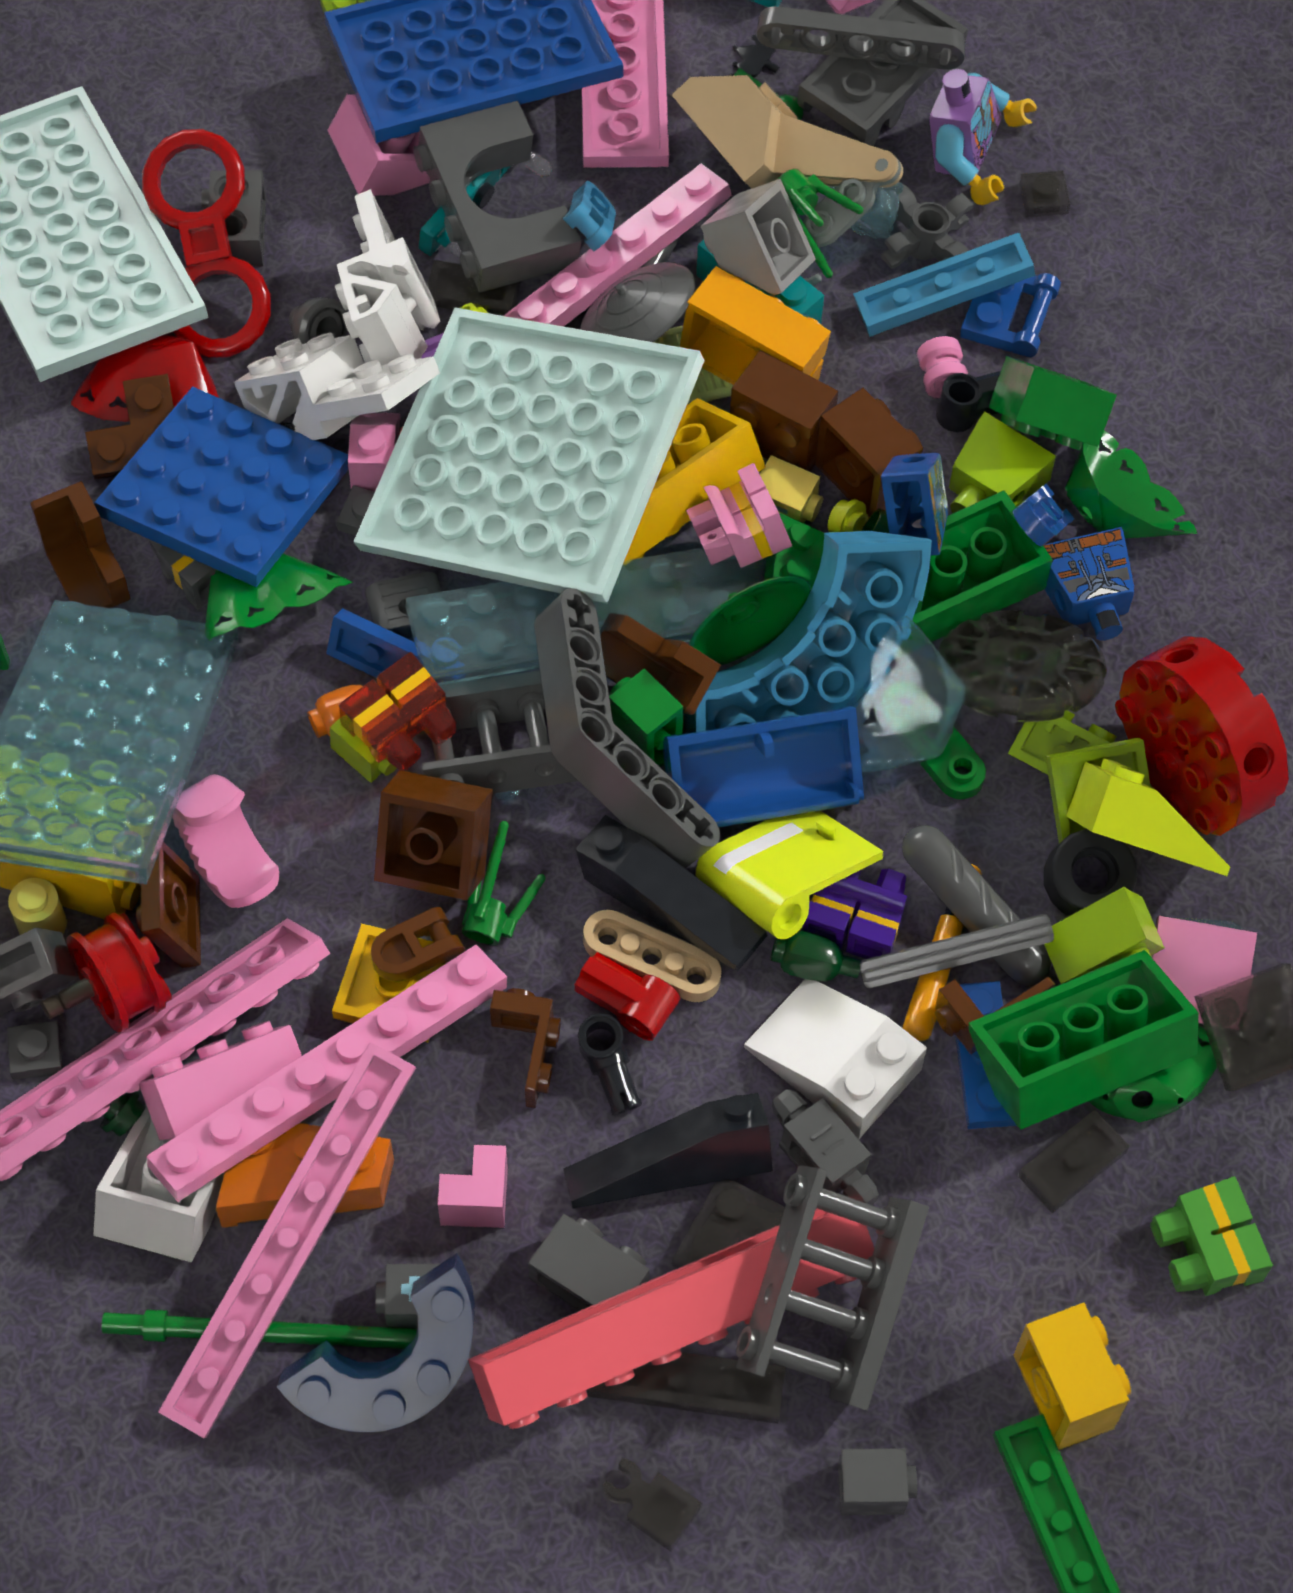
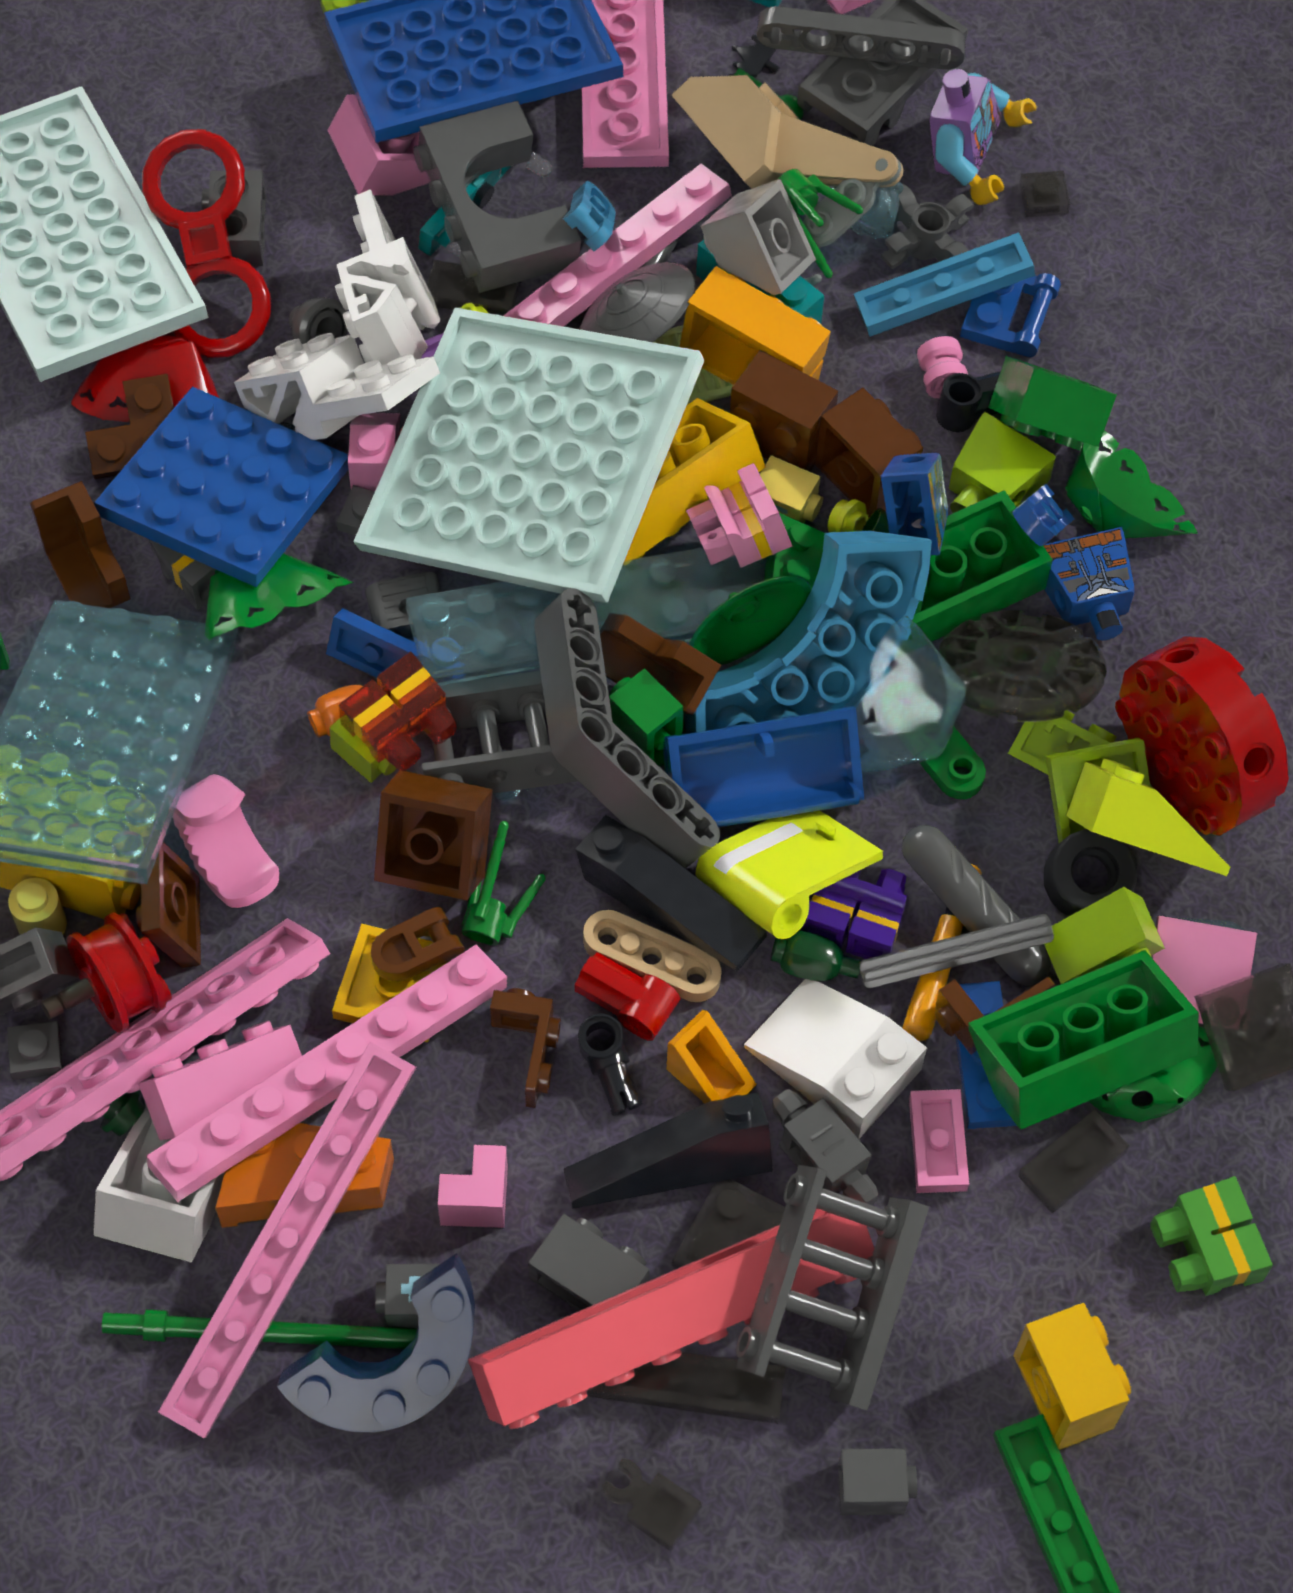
(707, 1062): none -> light orange slope
(938, 1141): none -> bright pink plate

